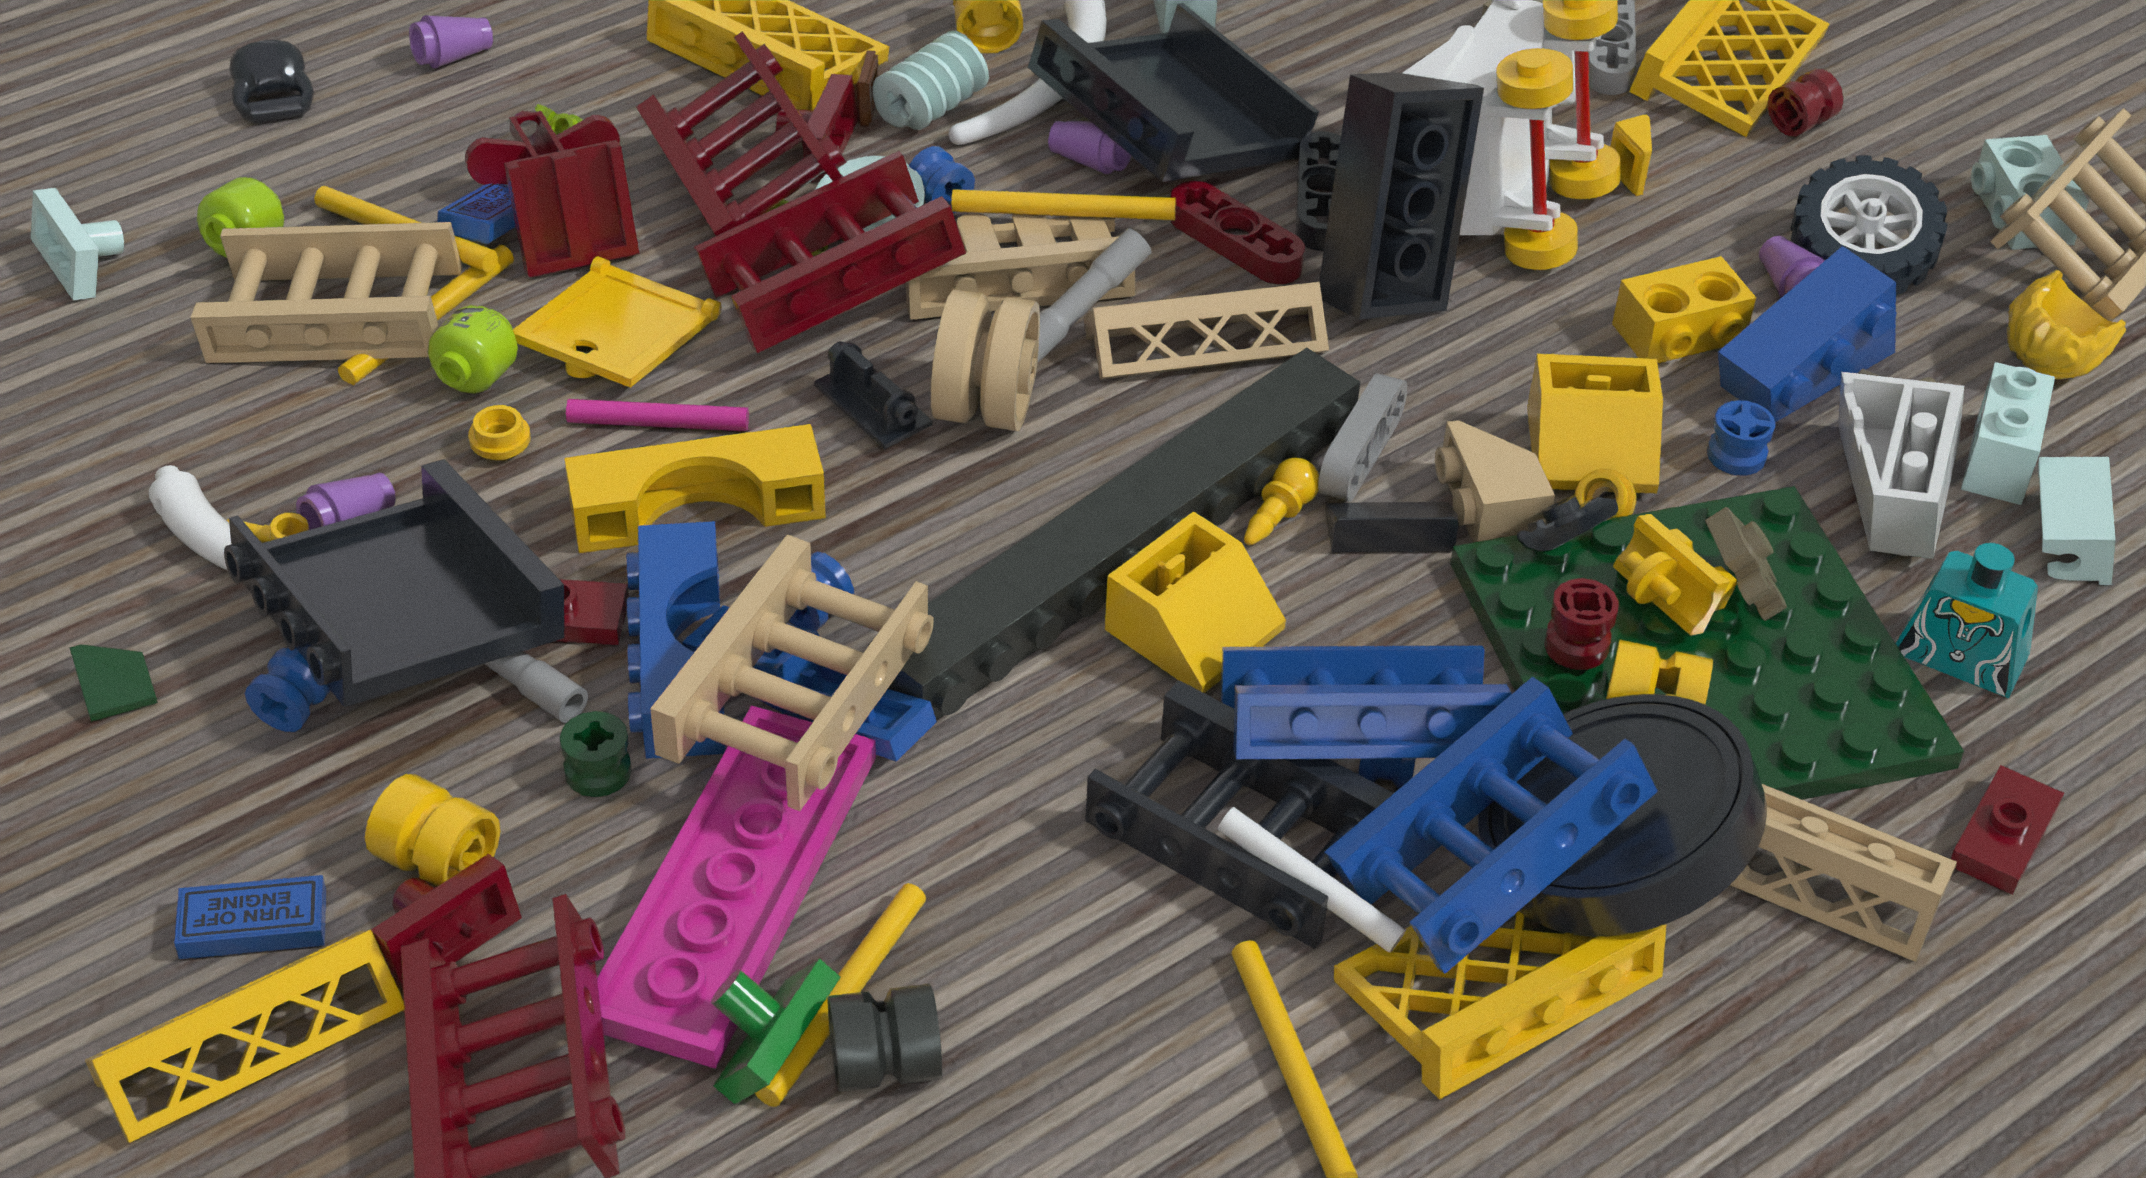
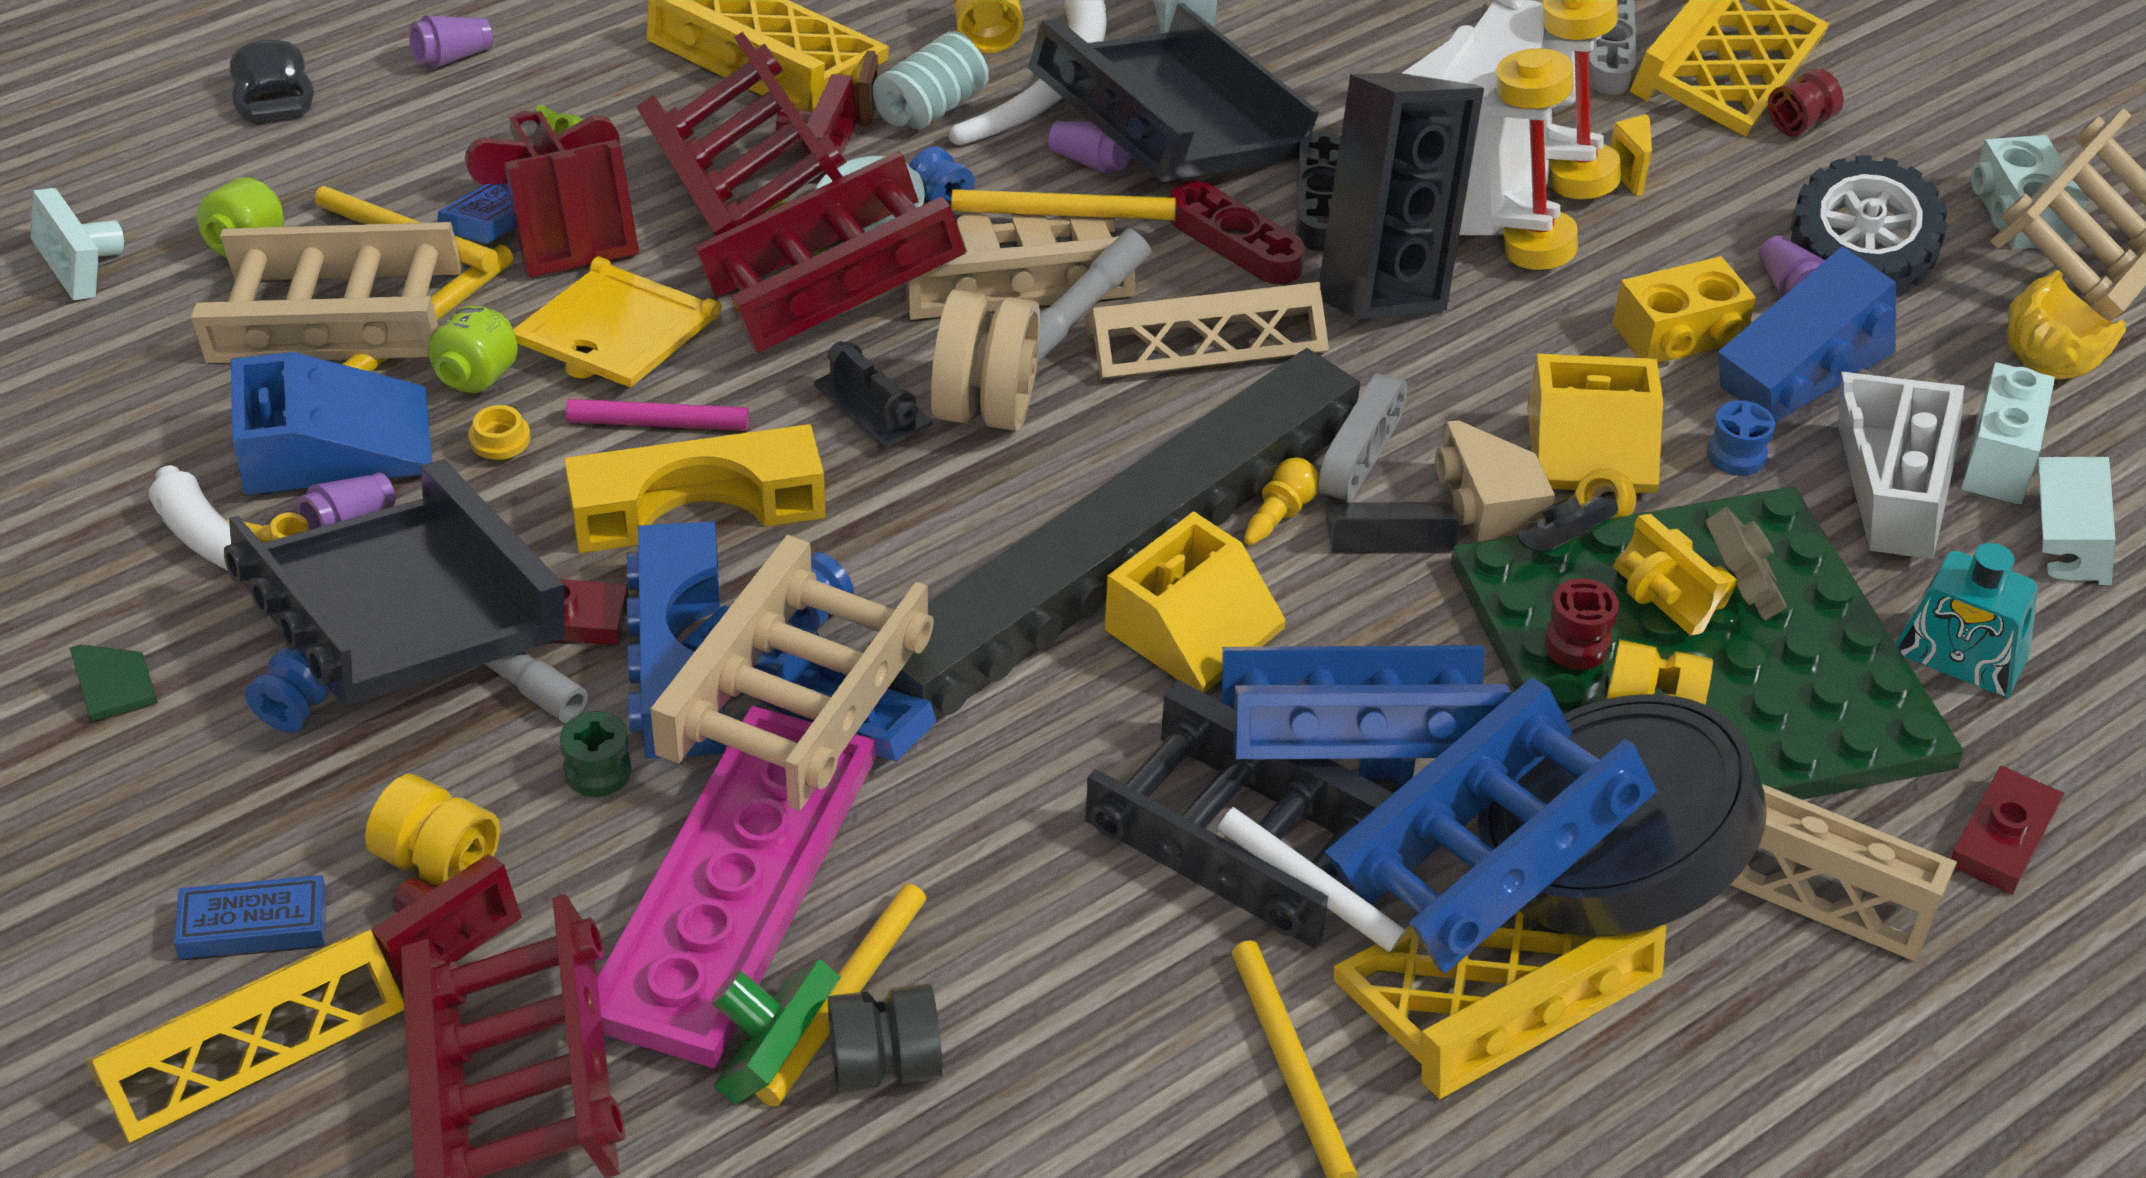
(323, 423): none -> blue slope

